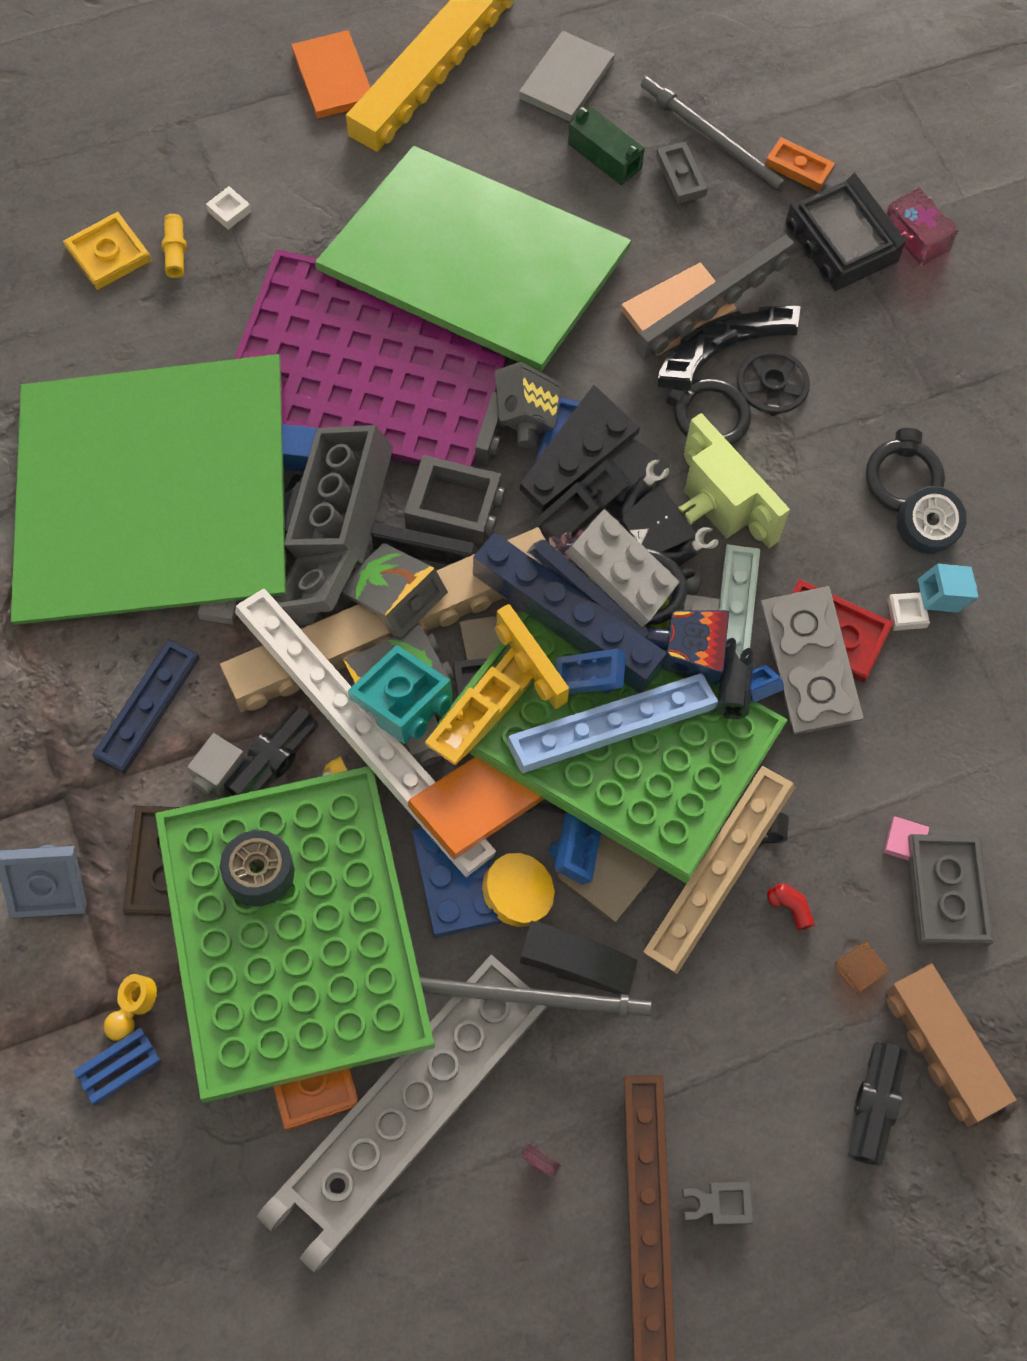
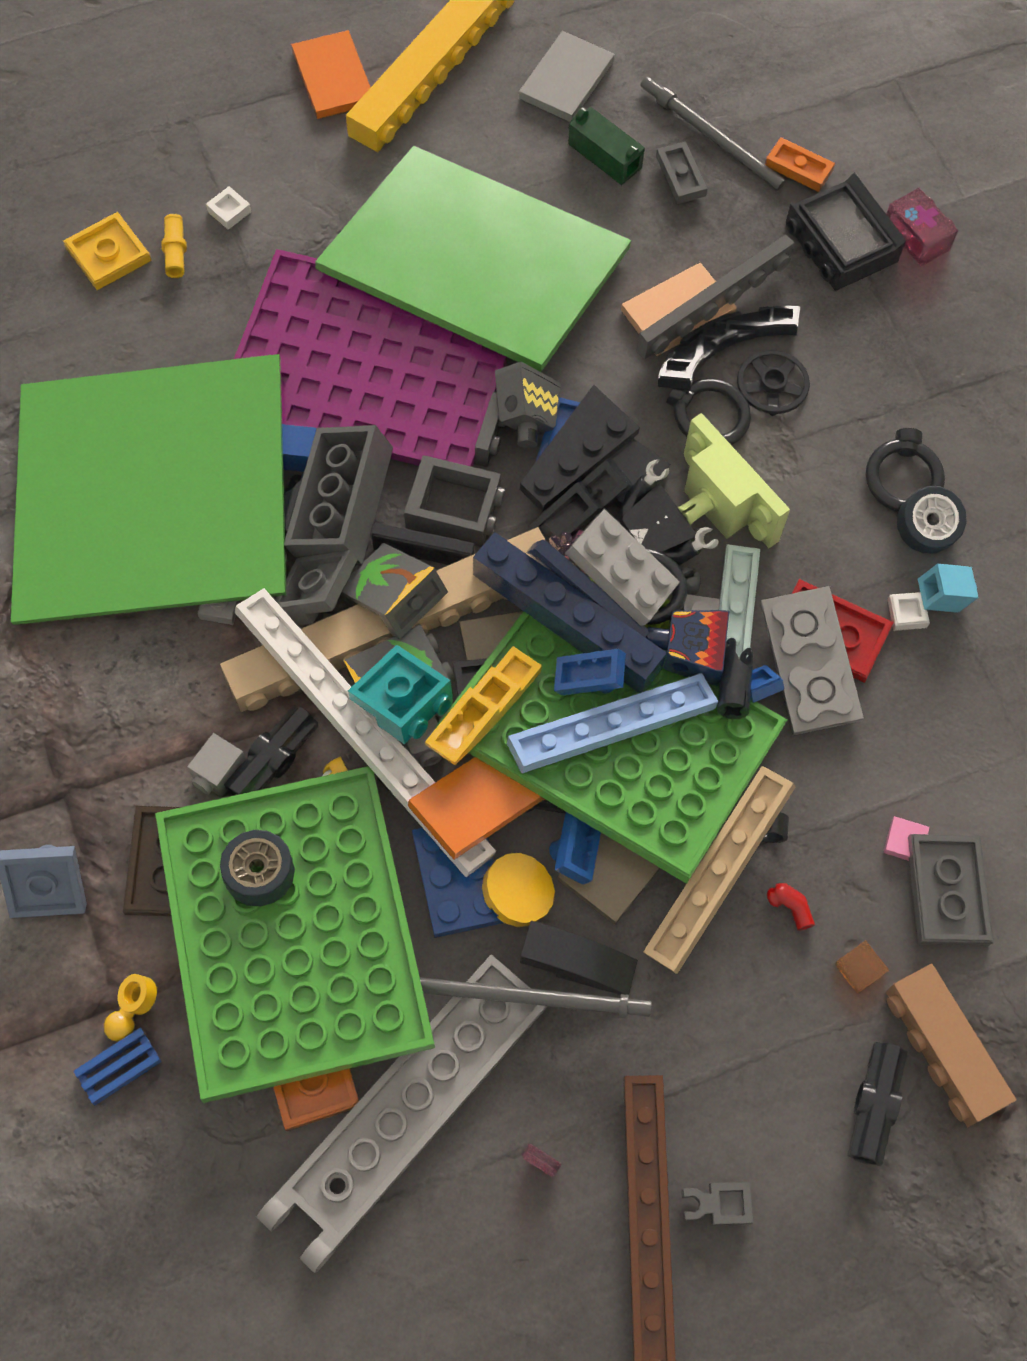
(146, 706): dark blue tile -> none
(531, 657): yellow plate -> none

